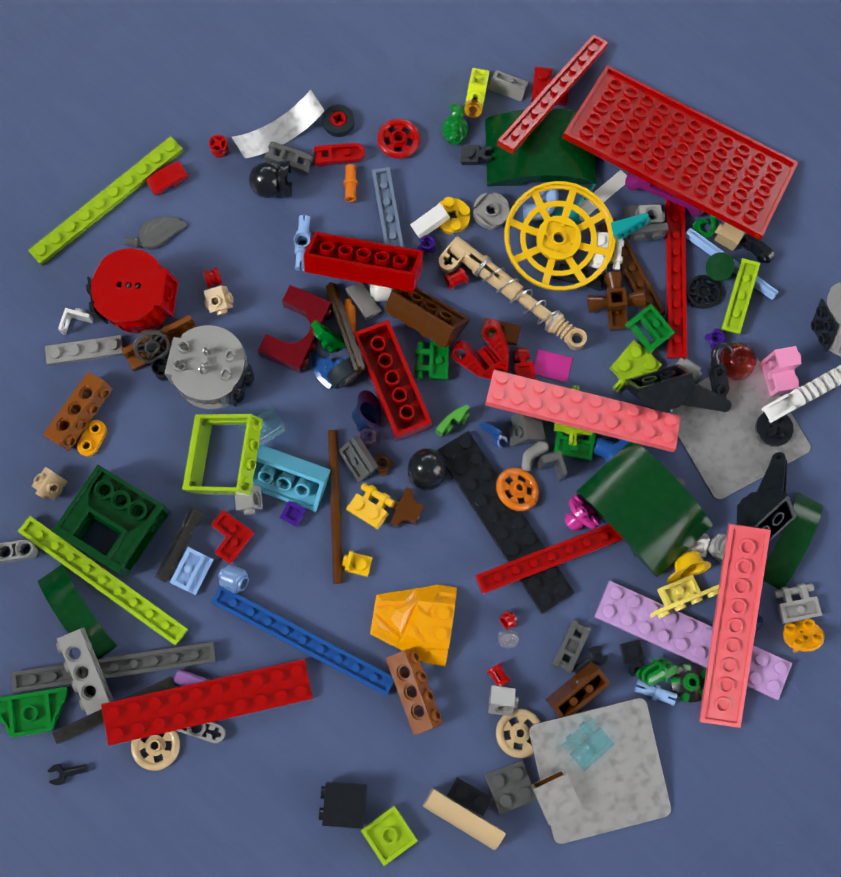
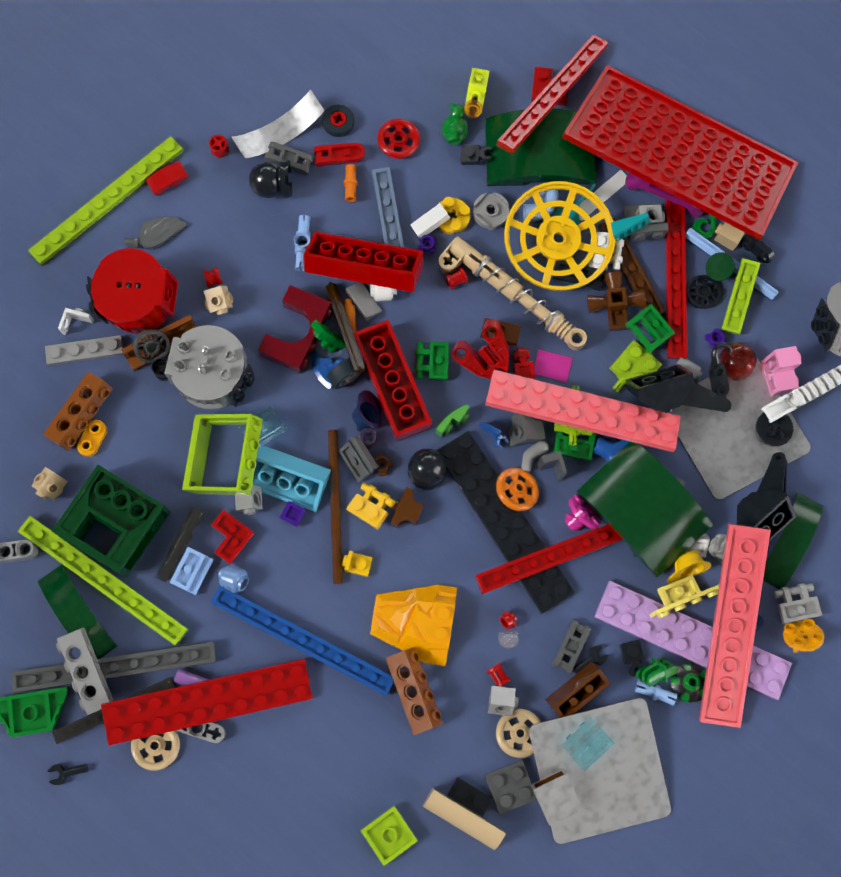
(343, 804): black brick -> none
(427, 315): reddish brown slope -> none
(508, 85): light grey slope -> none

